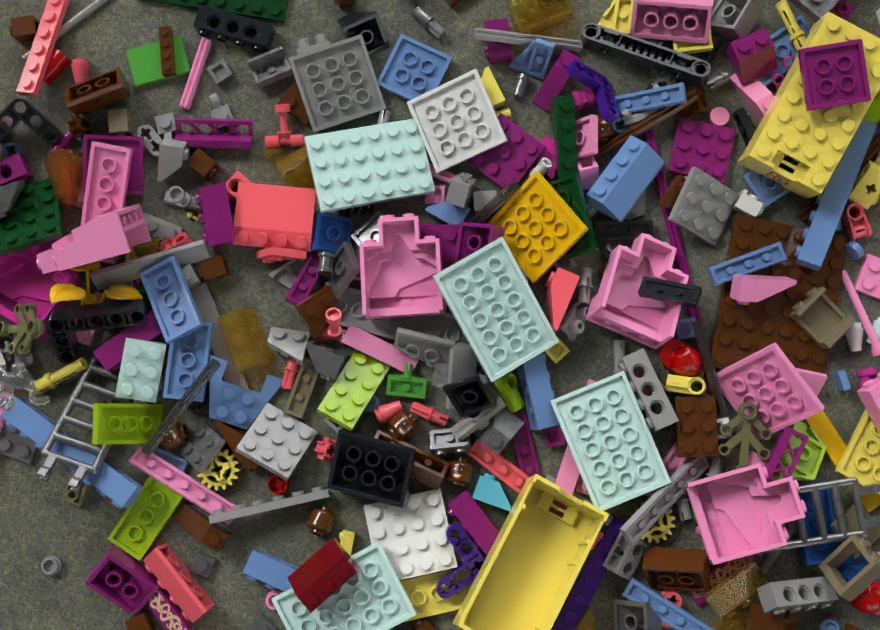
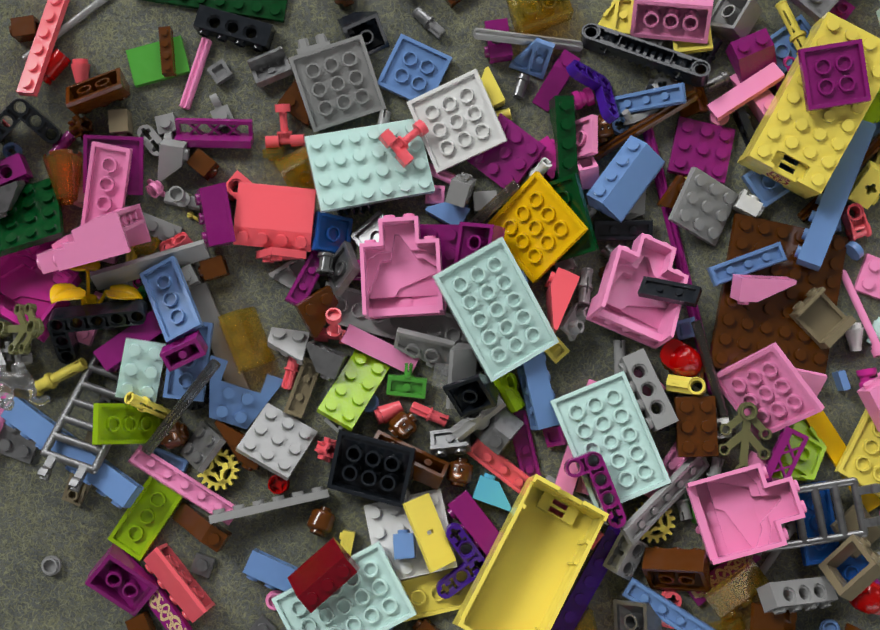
(136, 400): none -> light yellow pin
(155, 188): none -> bright pink plate
(183, 350): none -> magenta brick
(400, 145): none -> coral bar
(404, 545): none -> medium blue brick
(434, 546): none -> light yellow piece
(600, 490): none -> magenta beam
(746, 91): none -> bright pink tile

